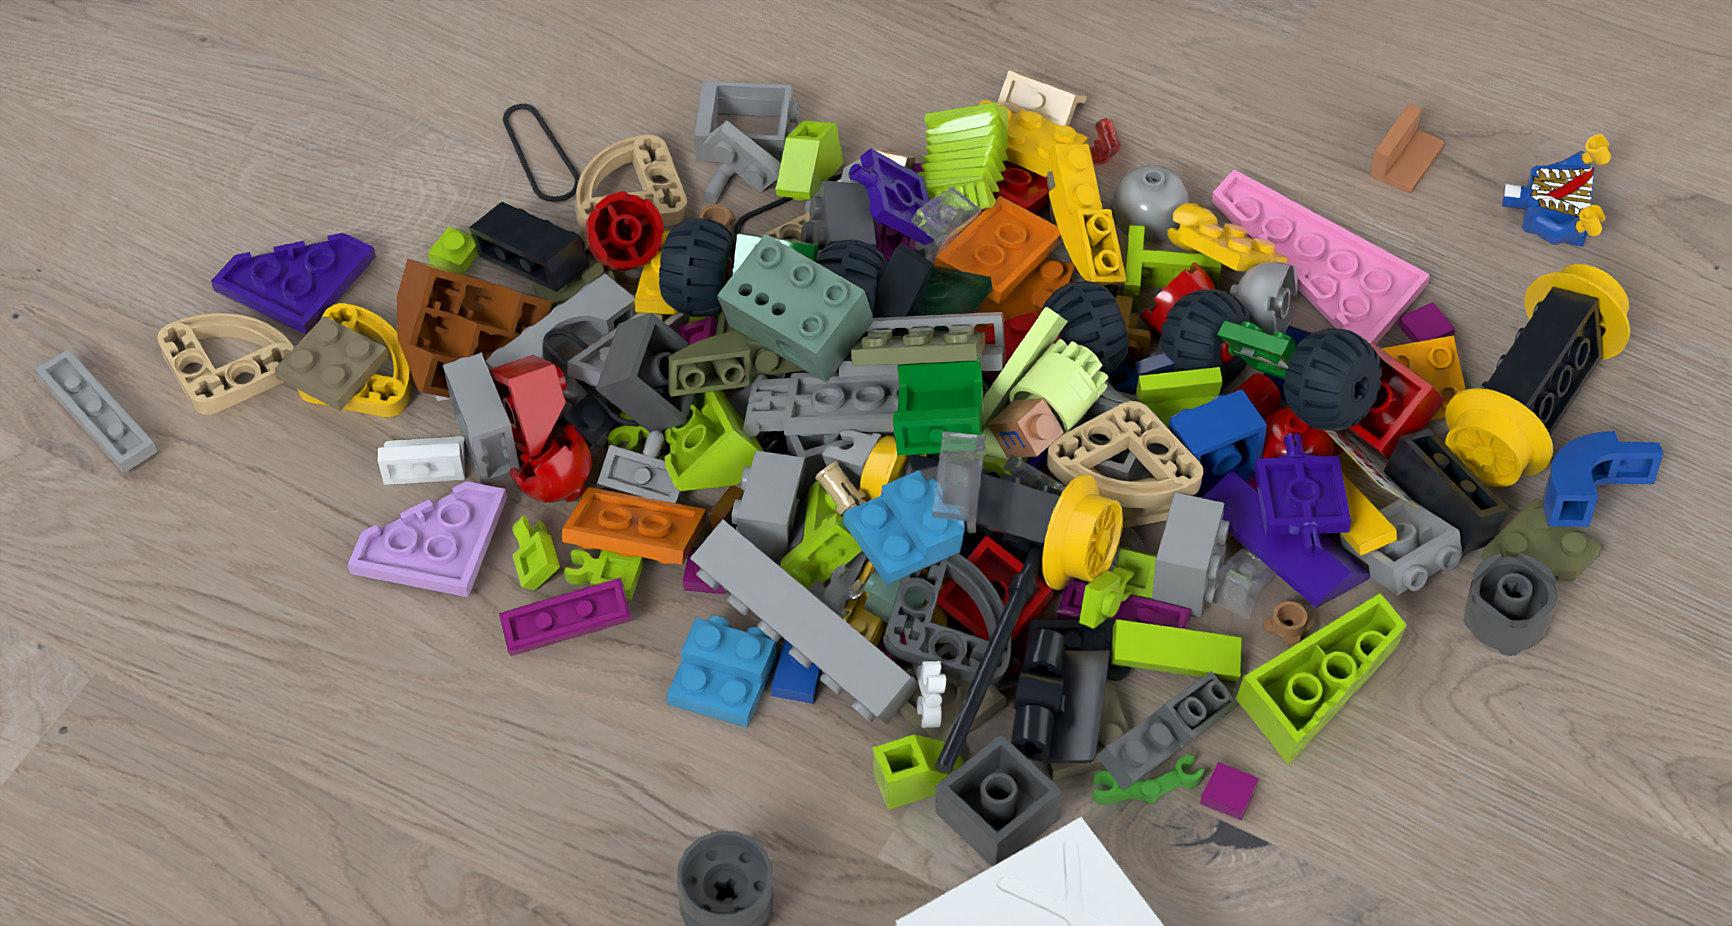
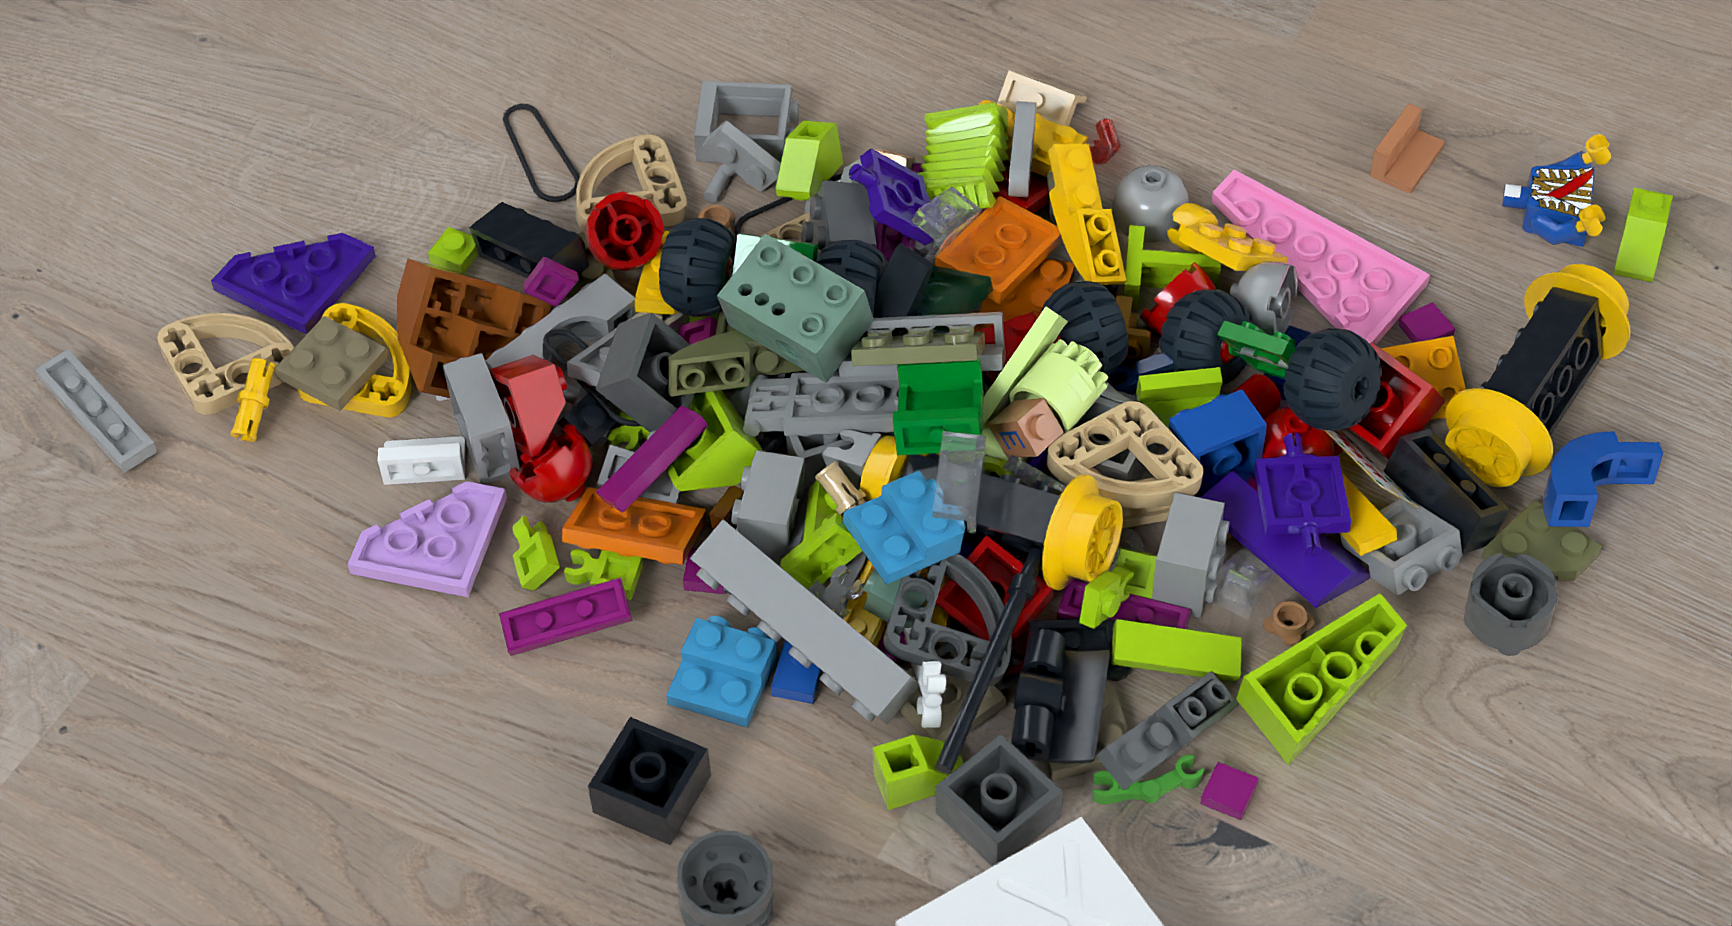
(253, 400): none -> yellow pin
(550, 282): none -> magenta tile
(649, 780): none -> black brick
(652, 458): none -> magenta tile
(1022, 149): none -> light grey beam
(1643, 234): none -> lime slope

